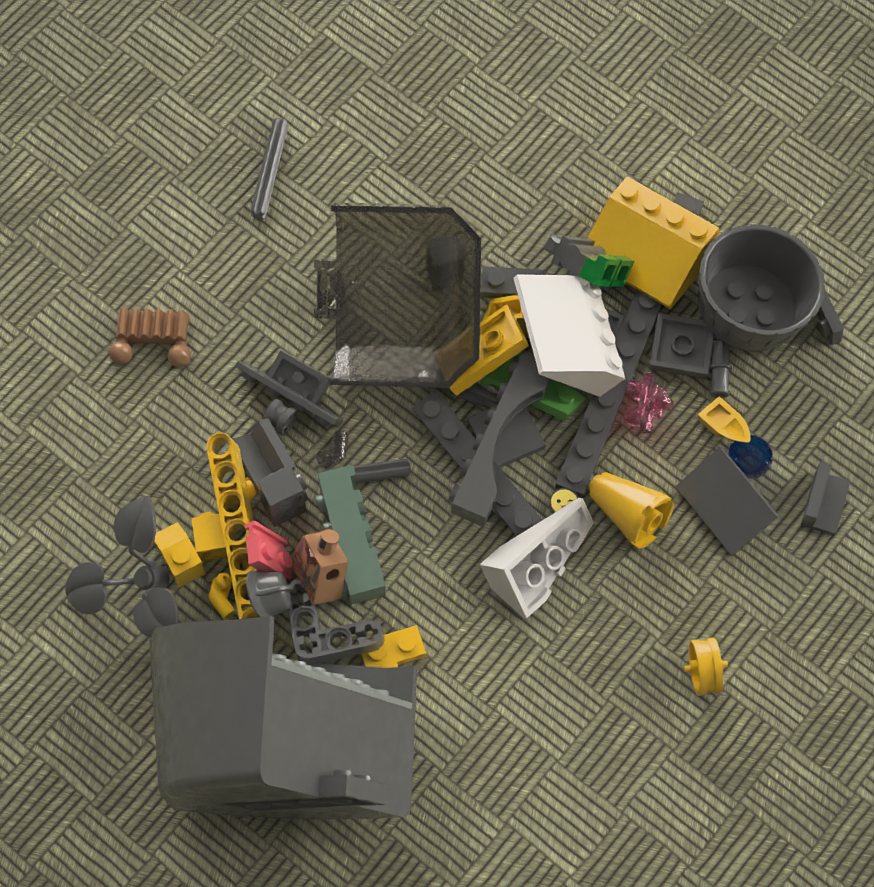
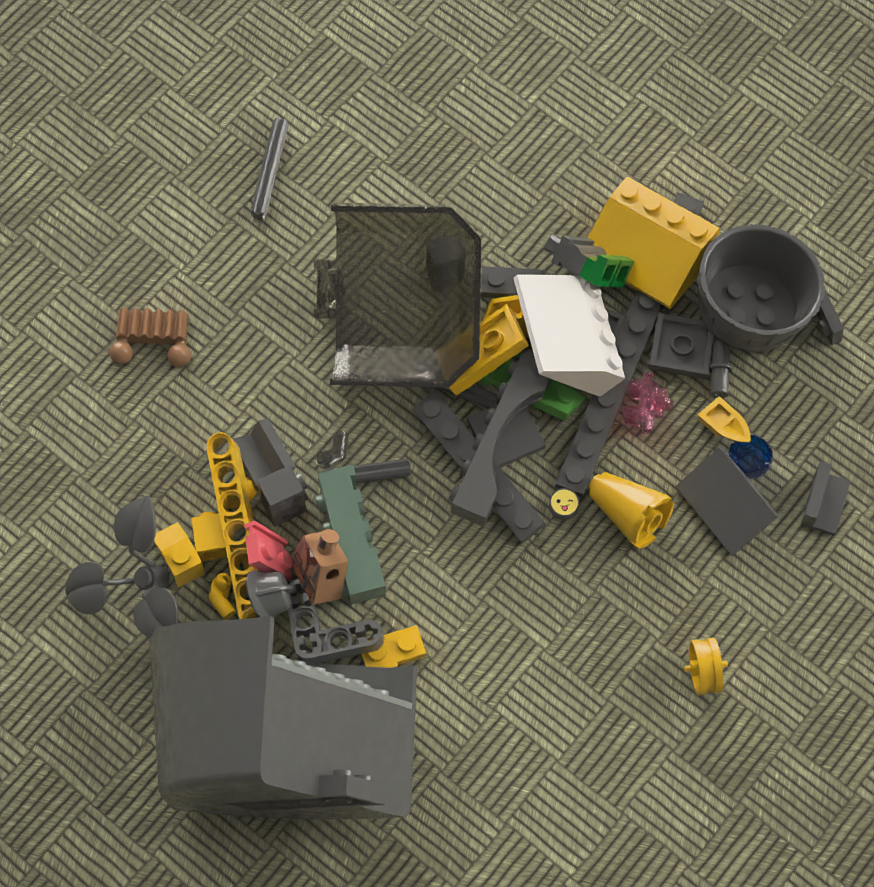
(280, 416): dark grey wheel -> none
(295, 381): dark grey bracket -> none
(531, 561): white wedge -> none

